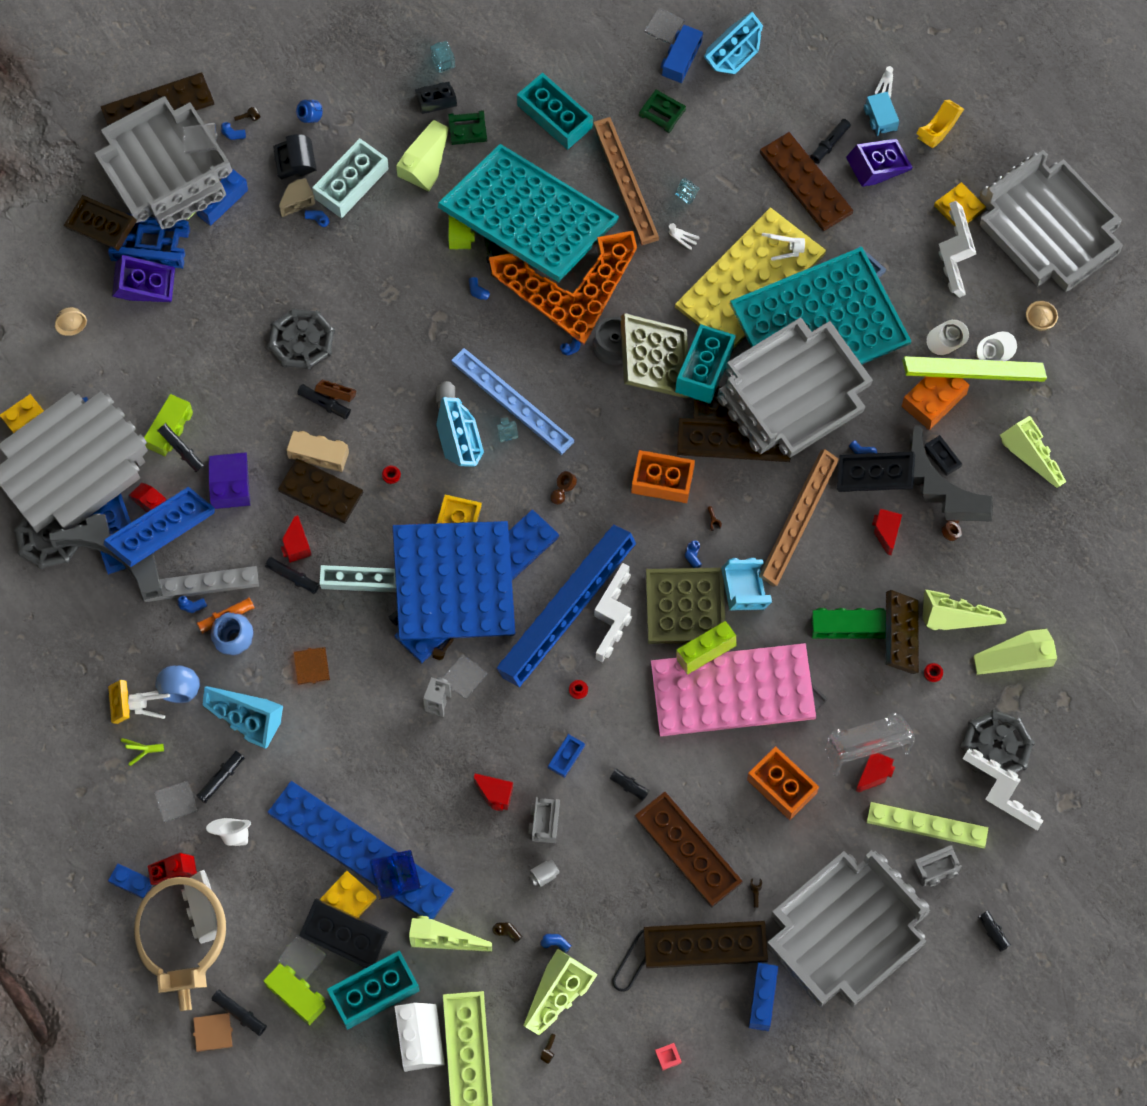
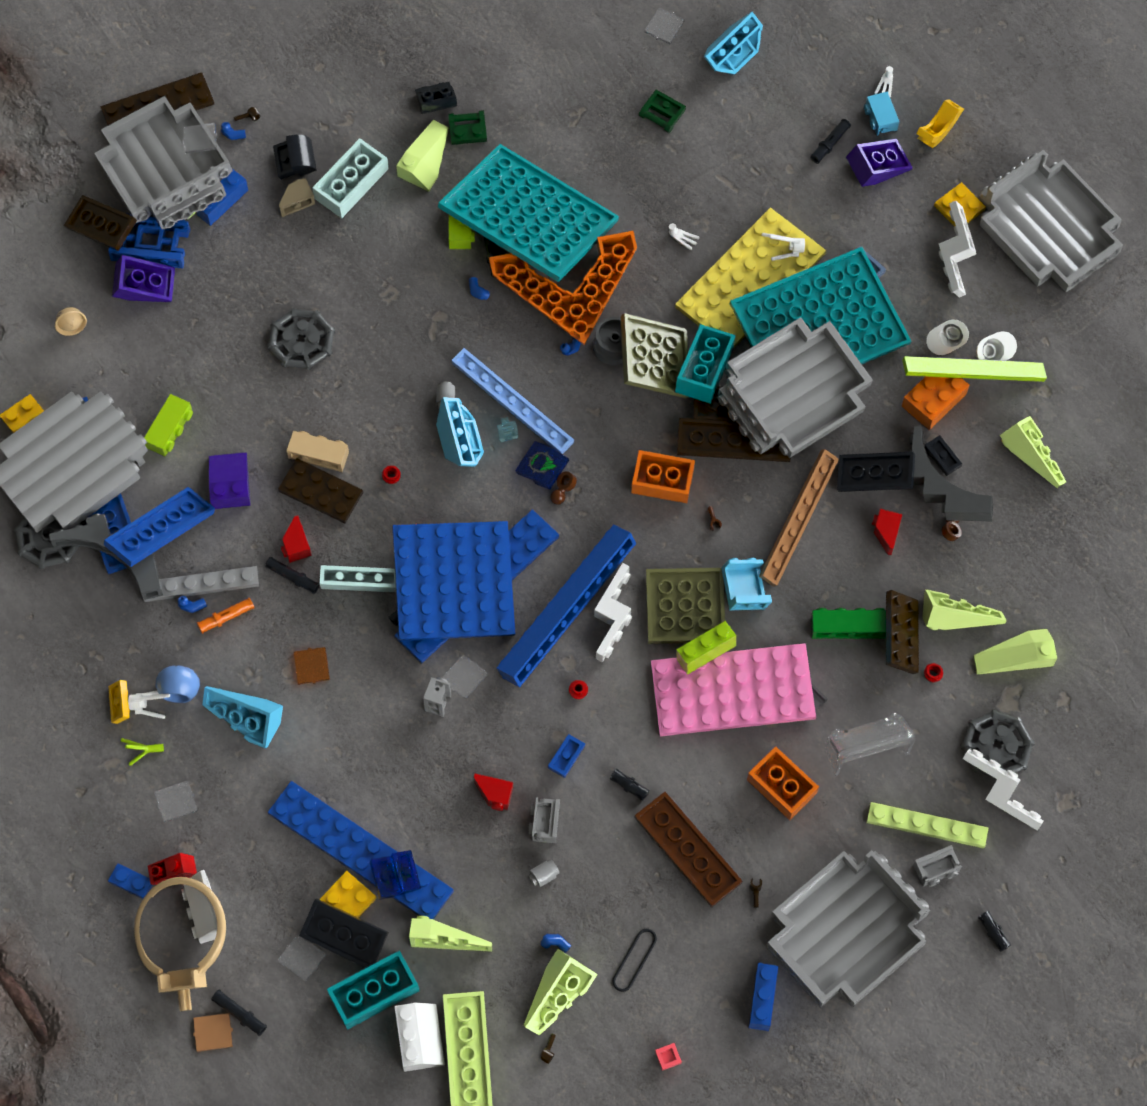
(146, 497): red slope -> none
(185, 453): black pin -> none
(219, 778): black pin -> none
(227, 625): medium blue piece -> none
(230, 830): white piece -> none
(295, 993): lime brick -> none
(309, 111): blue head -> none
(319, 216): blue arm -> none
(330, 405): black pin -> none
(335, 390): reddish brown plate -> none
(440, 653): dark brown hand -> none
(442, 56): clear light blue brick -> none
(459, 510): yellow plate -> none
(506, 929): dark brown arm -> none
(542, 465): none -> clear blue slope
(555, 111): teal brick -> none
(626, 181): medium nougat plate -> none
(682, 53): blue brick -> none
(687, 191): clear light blue tile -> none
(691, 554): blue arm -> none
(705, 944): dark brown plate -> none
(806, 181): reddish brown plate -> none
(857, 449): blue arm -> none
(876, 771): red slope -> none
(1041, 315): tan hat -> none

